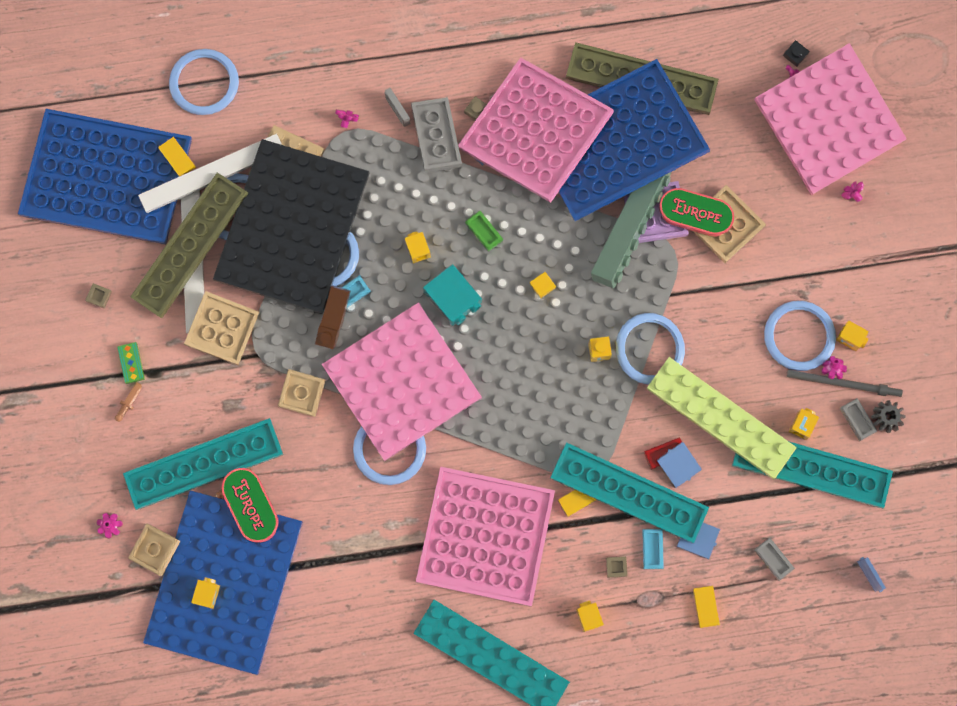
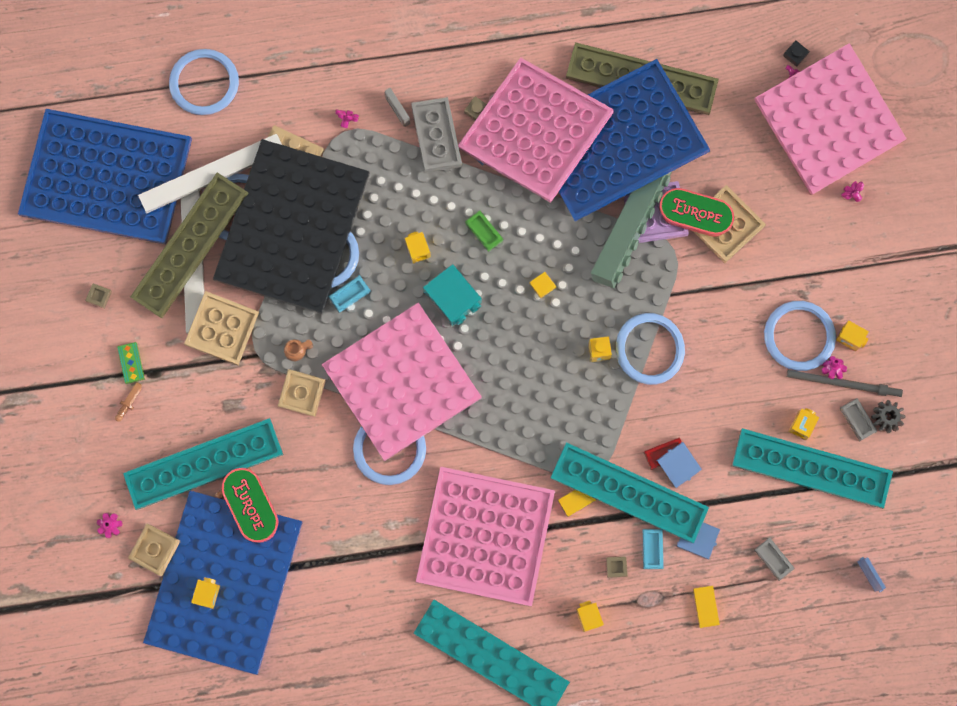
(176, 157): yellow tile -> none
(295, 349): none -> nougat piece
(333, 317): reddish brown slope -> none
(721, 418): yellowish green plate -> none

